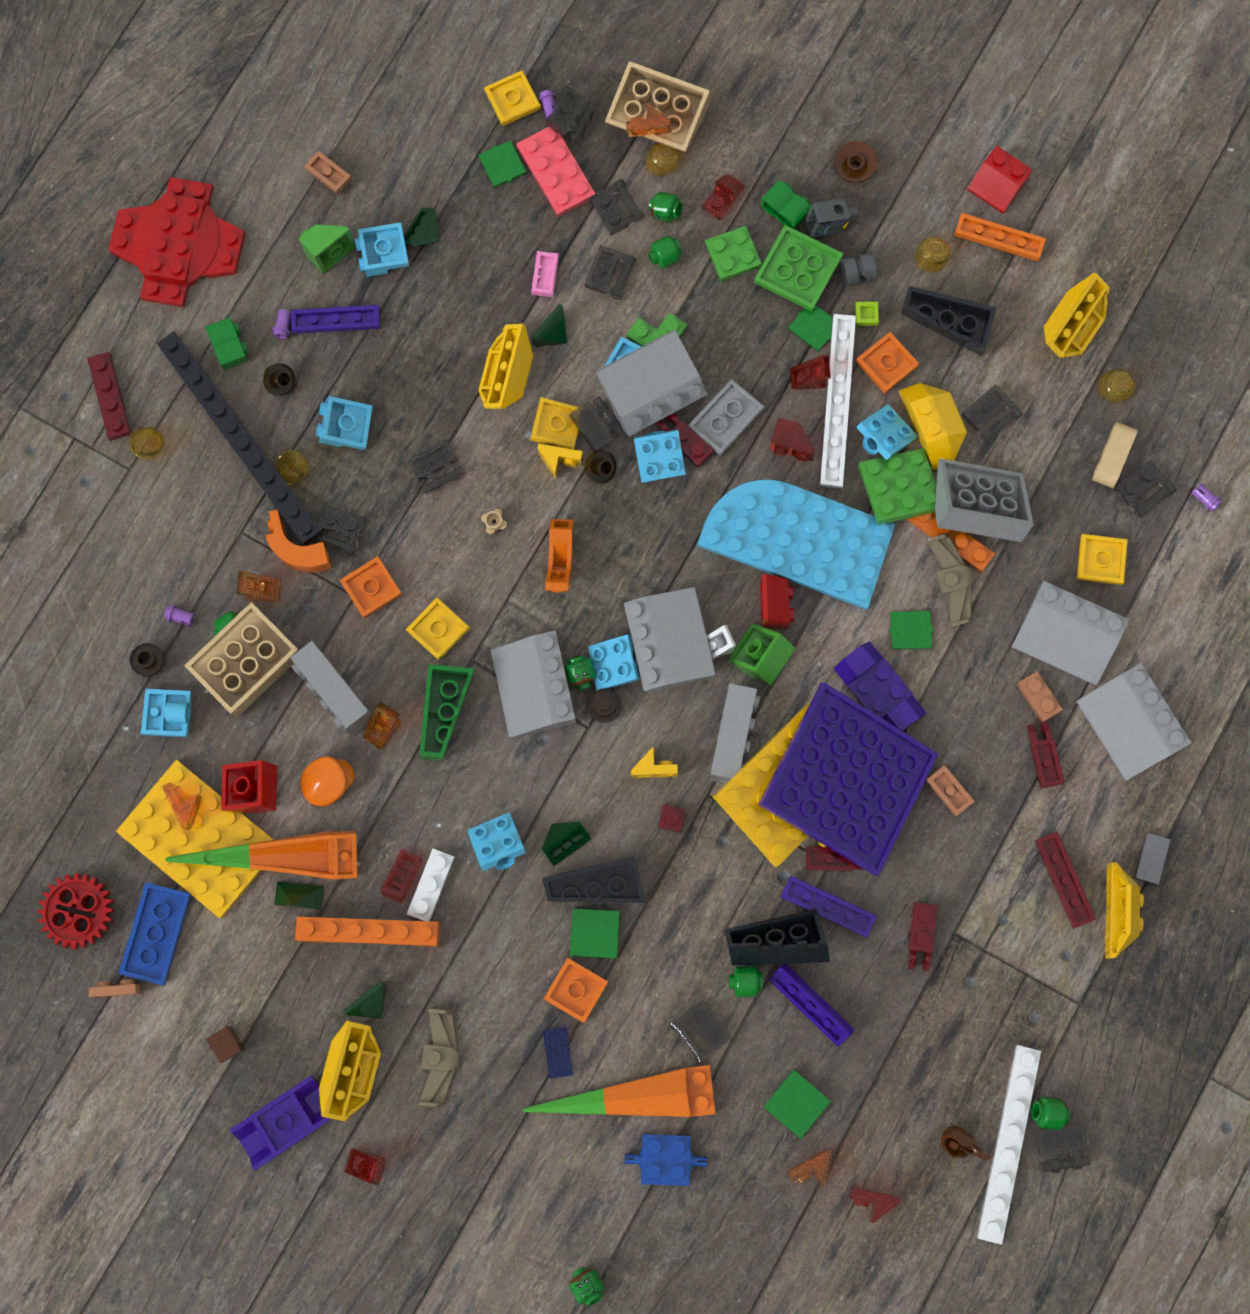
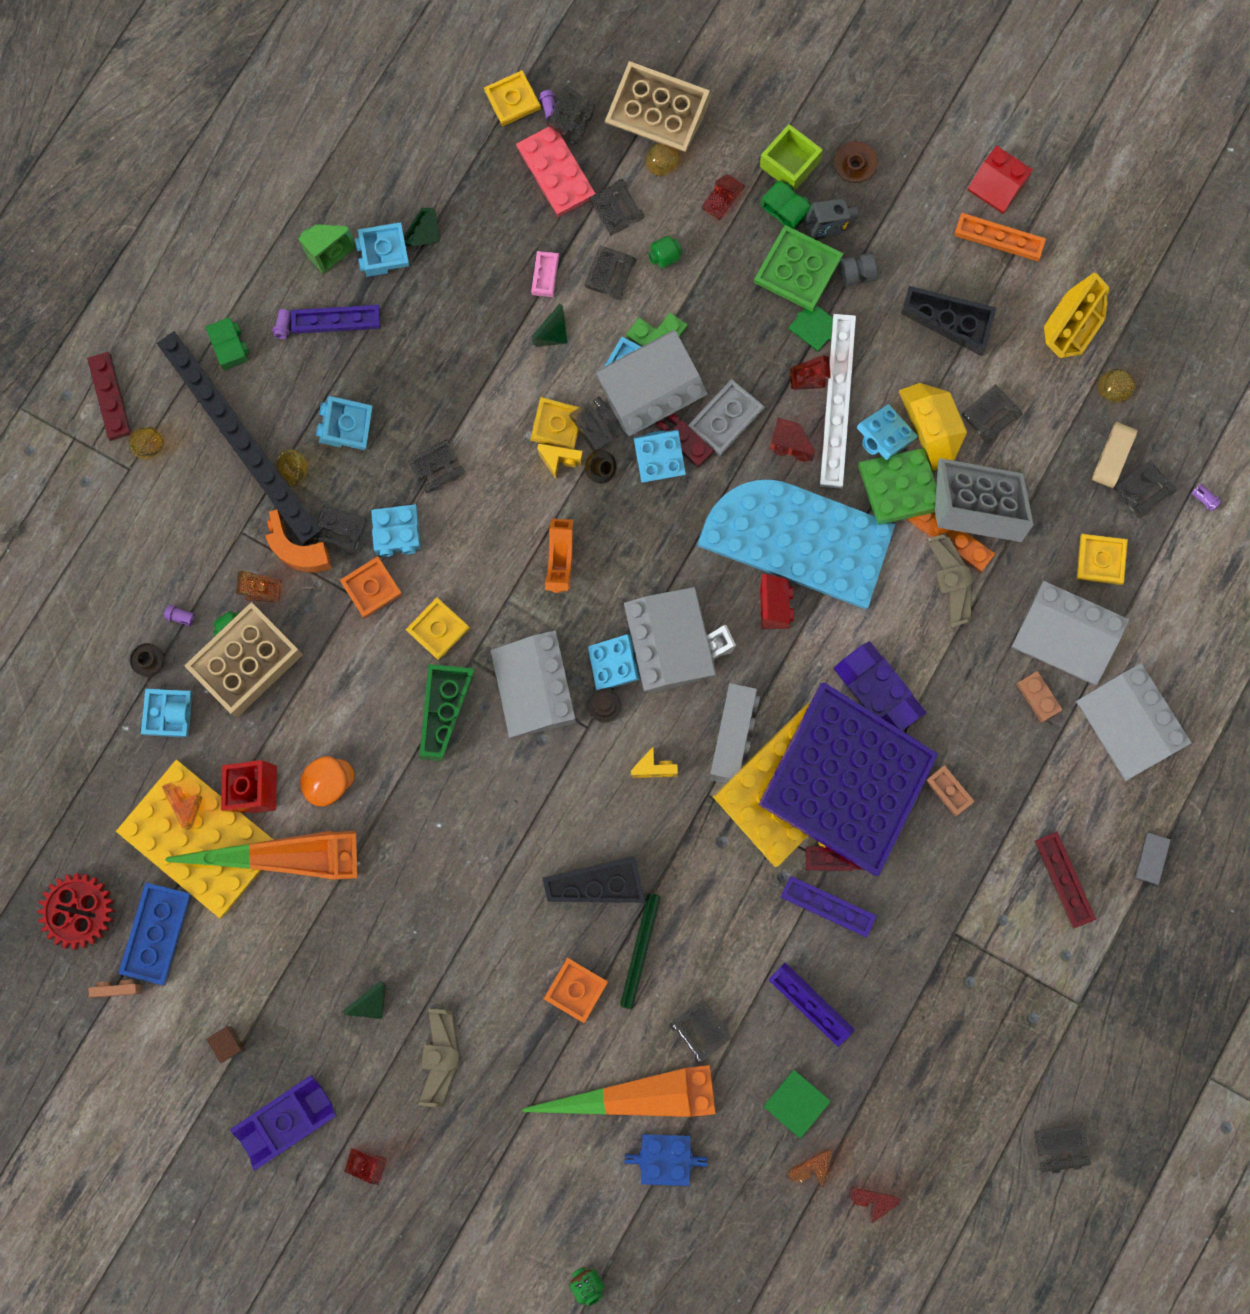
(176, 242): red plate -> none
(279, 379): dark brown plate -> none
(299, 895): dark green slope -> none
(328, 172): nougat plate -> none
(328, 684): light grey brick -> none
(349, 1071): yellow wedge -> none
(368, 931): orange arch -> none
(382, 725): clear orange slope -> none
(395, 530): none -> medium azure plate
(404, 888): clear red slope -> none
(431, 885): white plate -> none
(493, 515): tan plate -> none
(496, 842): medium azure plate -> none
(502, 164): green piece -> none
(506, 368): yellow wedge -> none
(557, 1052): clear blue tile -> none
(564, 840): dark green slope -> none
(580, 672): green head -> none
(594, 933): green tile -> none
(640, 951): none -> dark green axle
(653, 125): clear orange slope -> none
(666, 207): green head -> none
(671, 818): dark red plate -> none
(733, 253): bright green plate -> none
(746, 981): green head -> none
(762, 653): bright green slope -> none
(779, 941): black wedge -> none
(791, 157): none -> lime piece
(866, 313): lime plate -> none
(887, 362): orange plate -> none
(911, 630): green piece -> none
(922, 933): dark red hinge -> none
(932, 254): clear yellow hair -> none
(956, 1141): reddish brown piece -> none
(1008, 1144): white plate -> none
(1045, 757): dark red hinge -> none
(1050, 1113): green head -> none
(1122, 910): yellow wedge -> none

